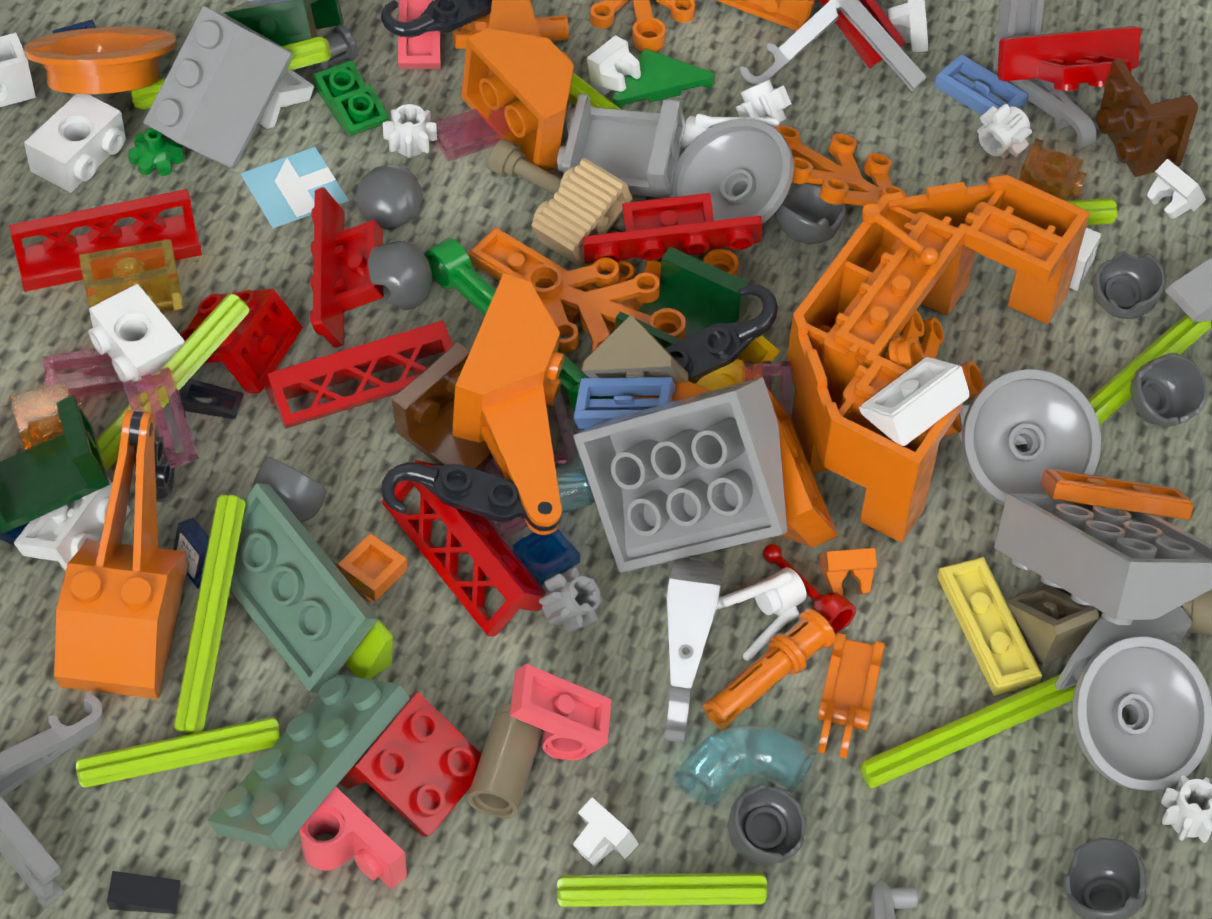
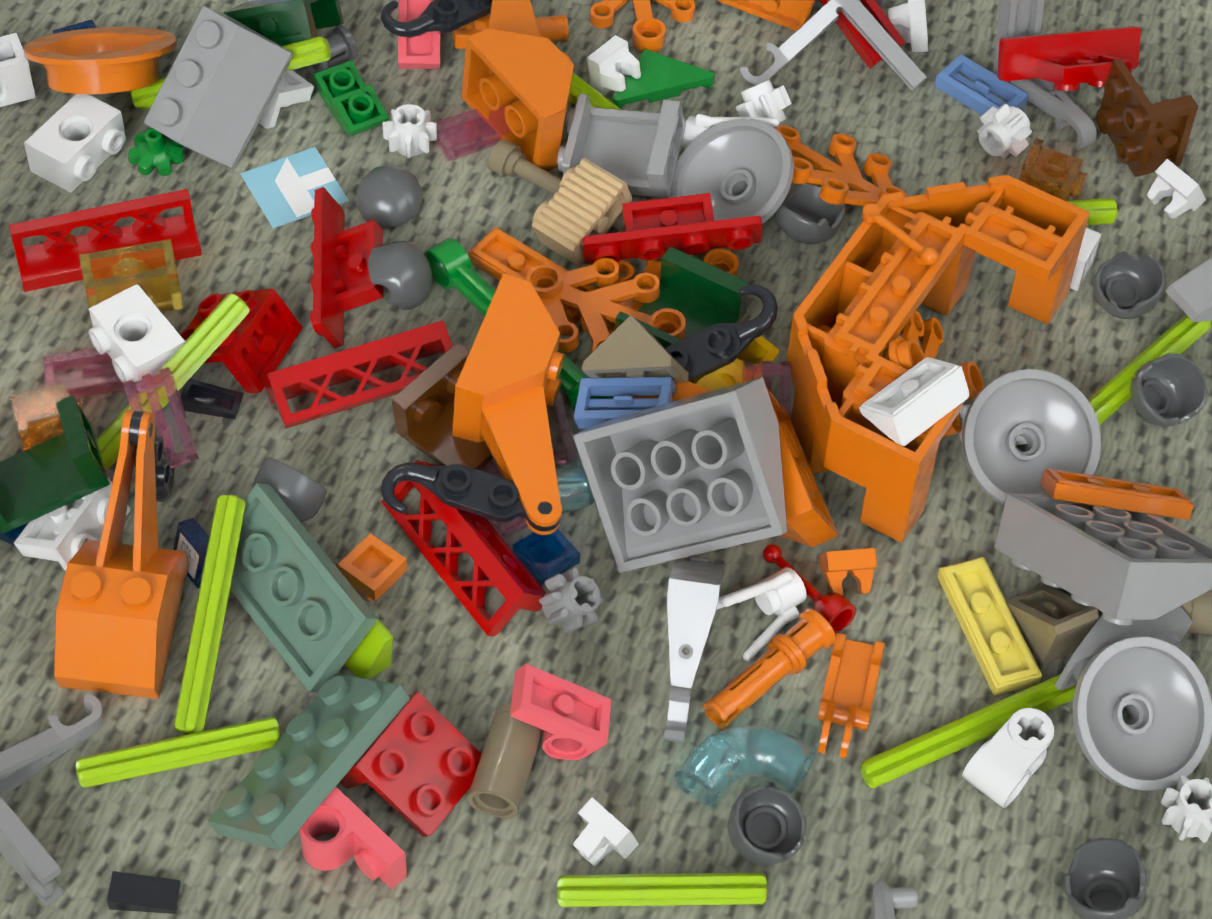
(1008, 760): none -> white piece

